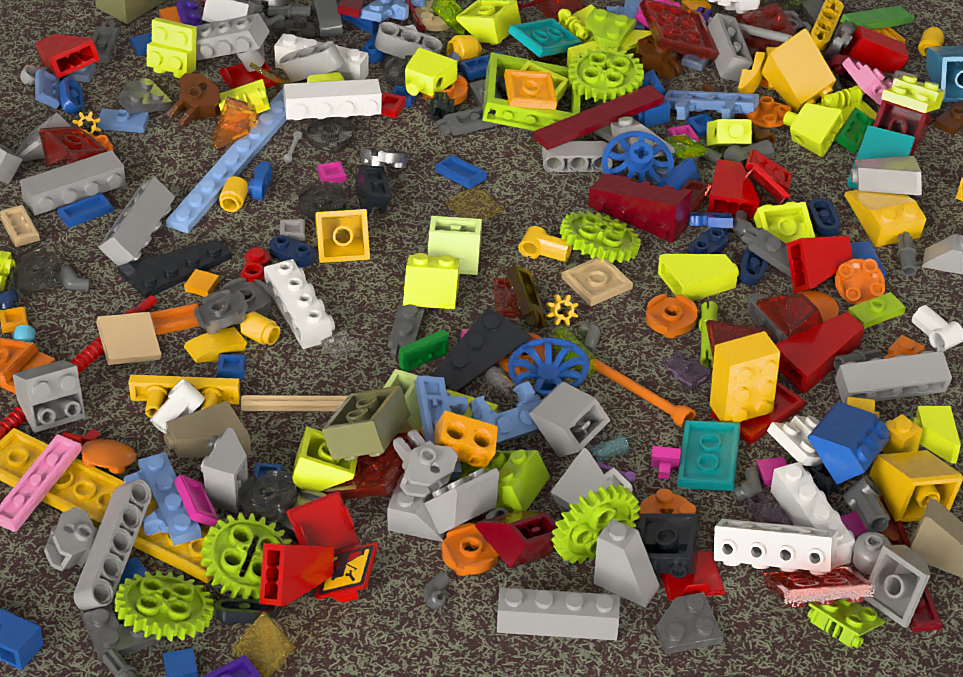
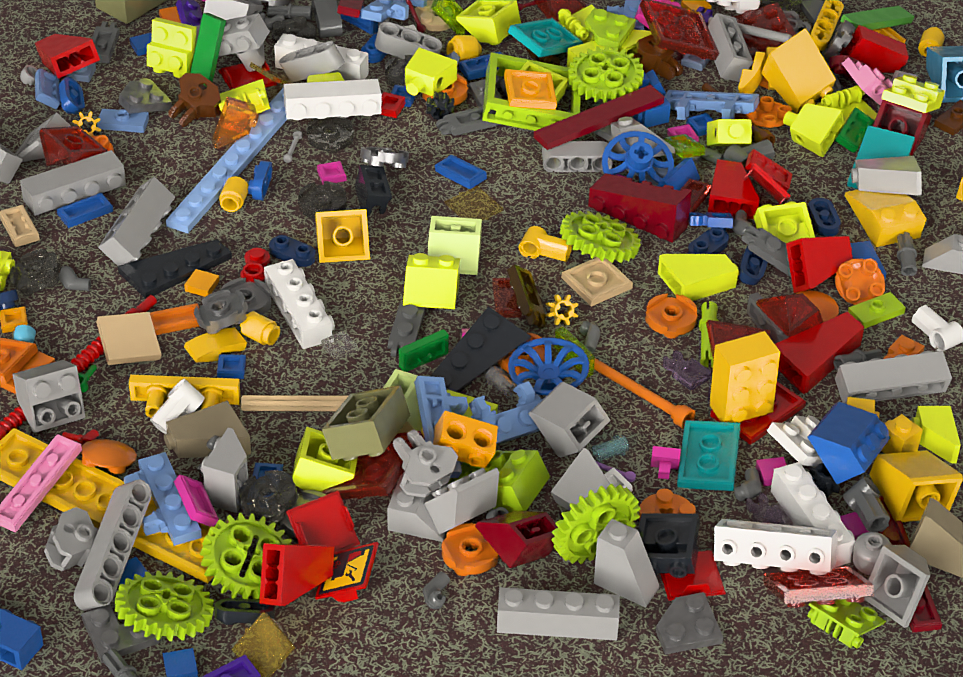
(83, 378): none -> green hand
(208, 46): none -> tile
(293, 228): light grey tile -> none

